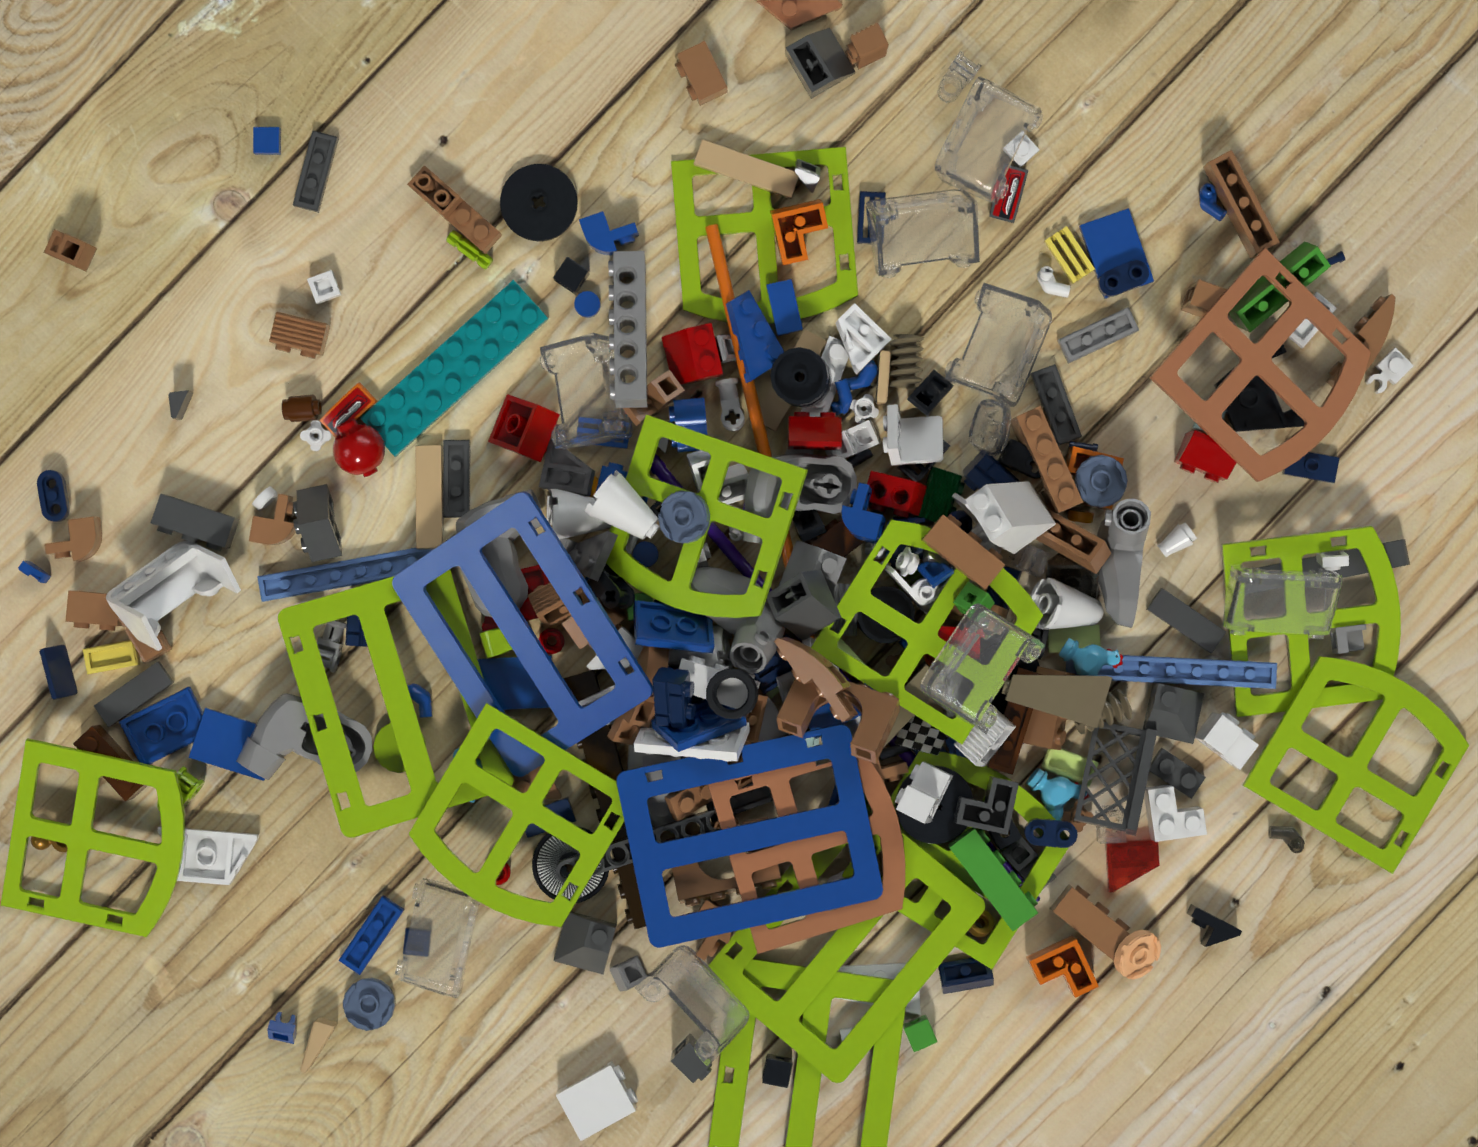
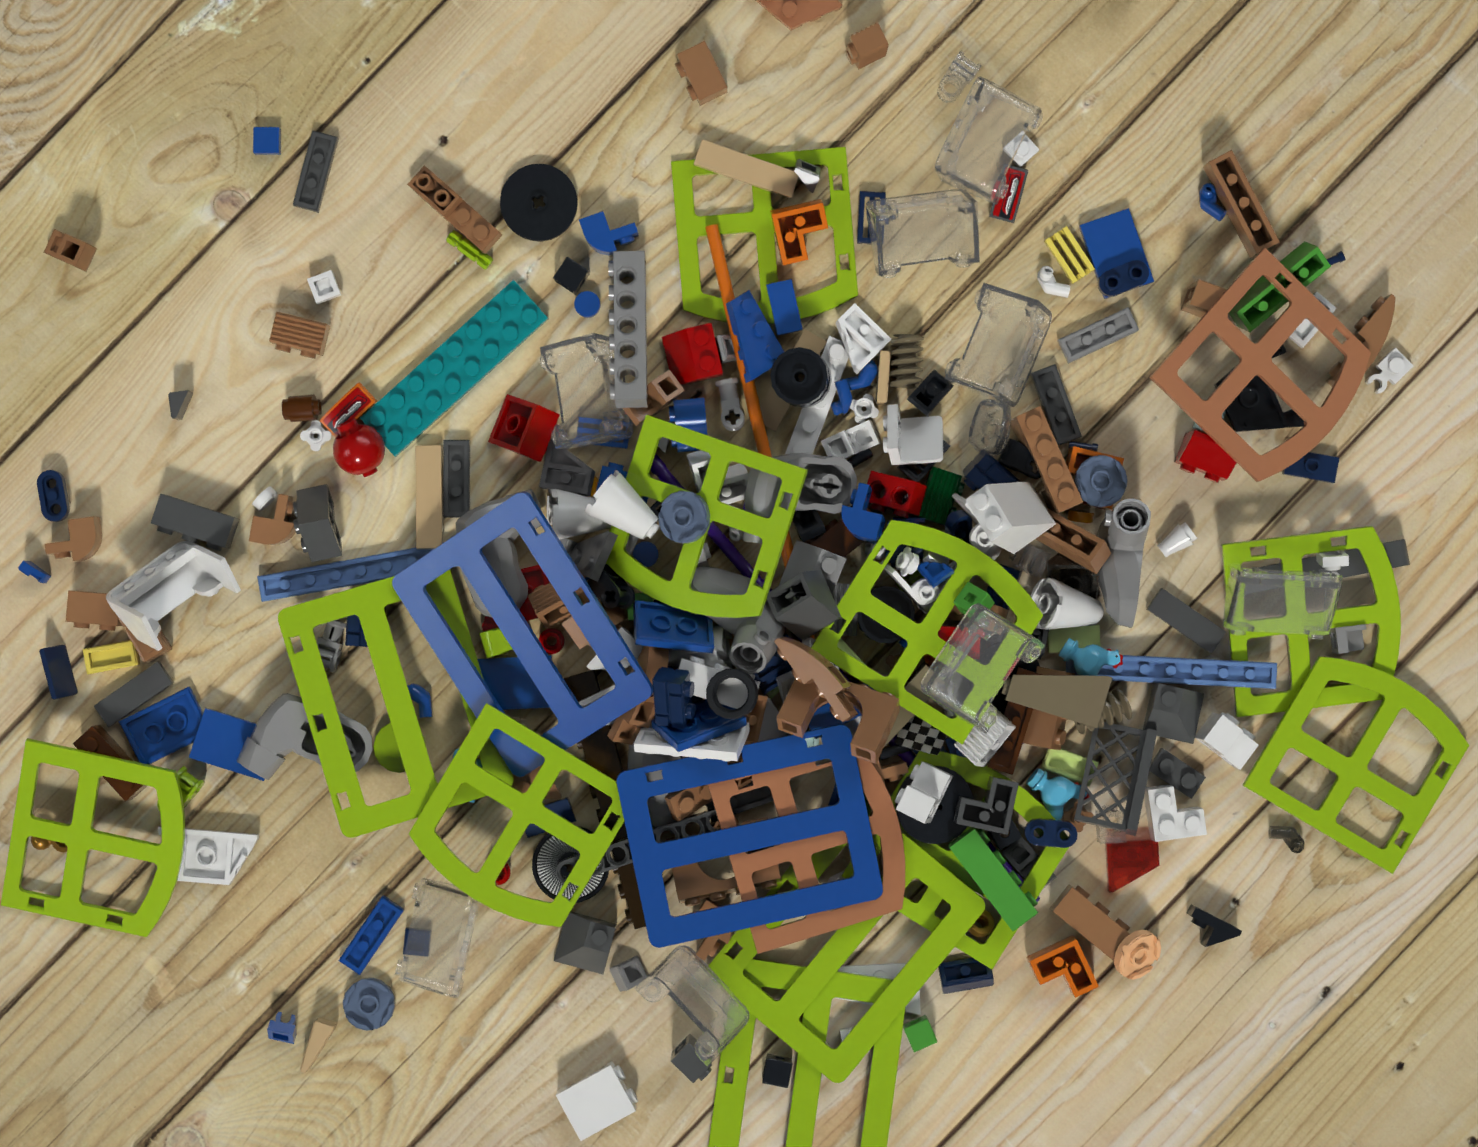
(814, 432): red slope -> none
(819, 61): dark grey slope -> none
(964, 551): medium nougat brick -> none

